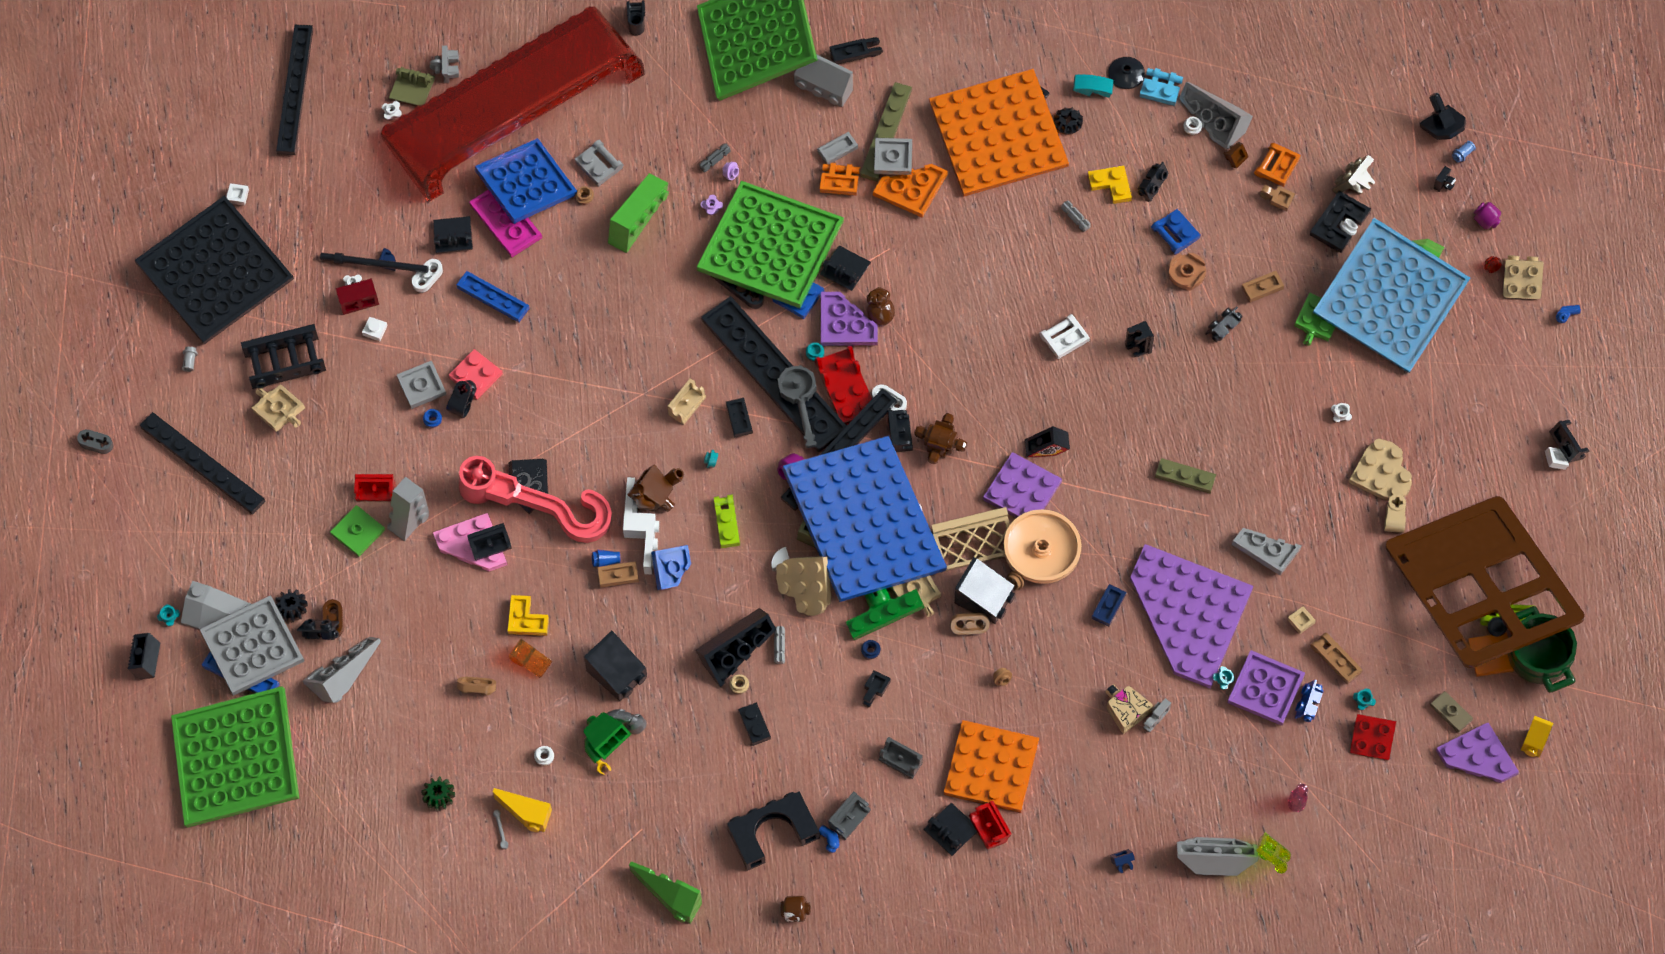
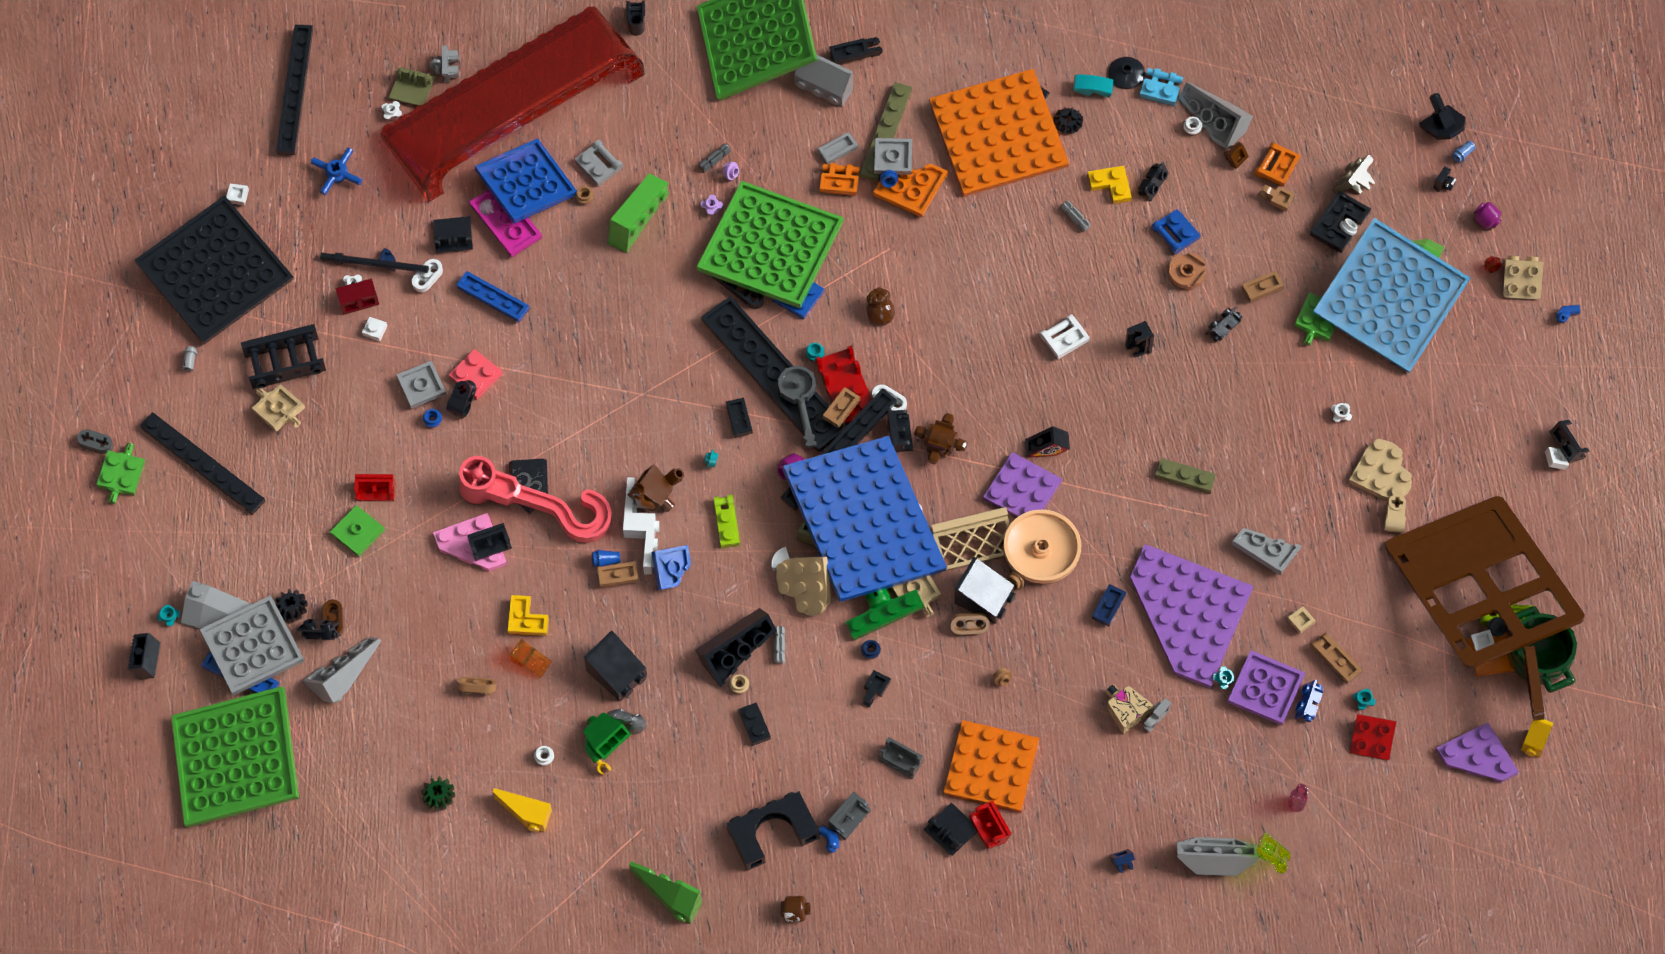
(120, 473): none -> bright green plate
(336, 171): none -> blue bar
(408, 509): light grey wedge -> none
(486, 207): none -> clear hinge
(504, 844): light grey hinge -> none
(686, 402): tan hinge -> none
(841, 407): none -> medium nougat plate
(844, 322): medium lavender plate -> none
(845, 268): black hinge -> none
(888, 182): none -> blue plate
(1451, 711): dark tan plate -> none
(1482, 640): none -> white plate
(1533, 683): none -> reddish brown beam

